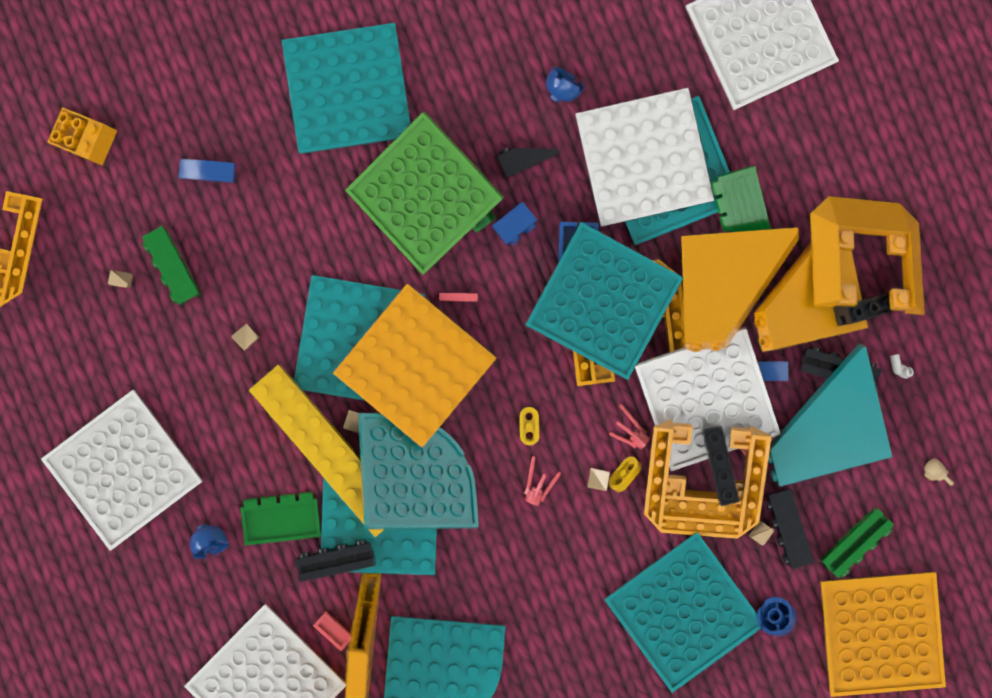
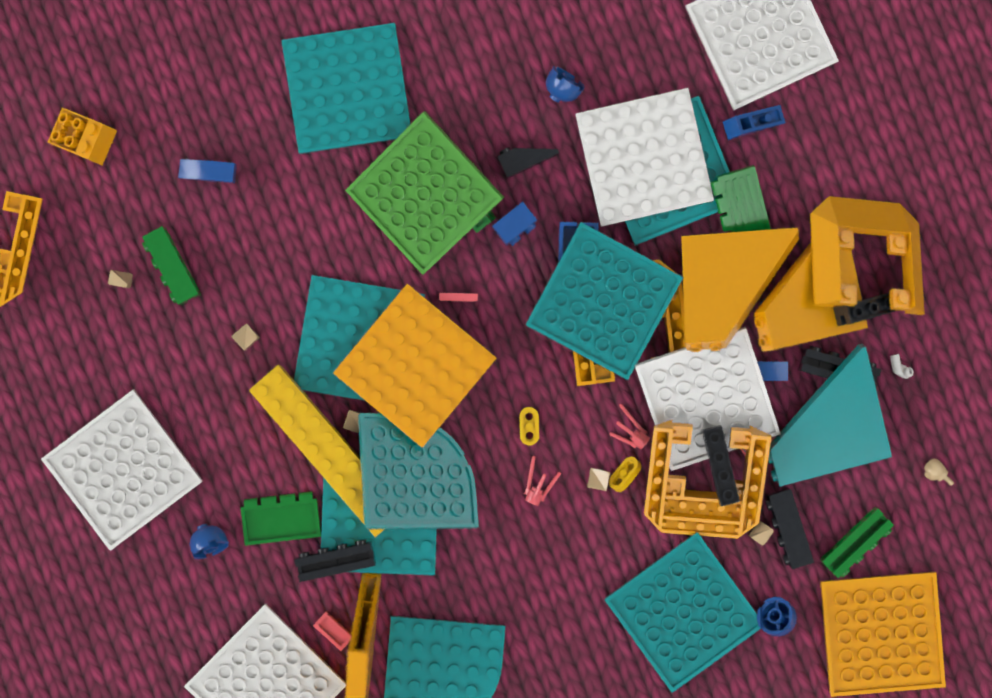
(753, 122): none -> blue slope

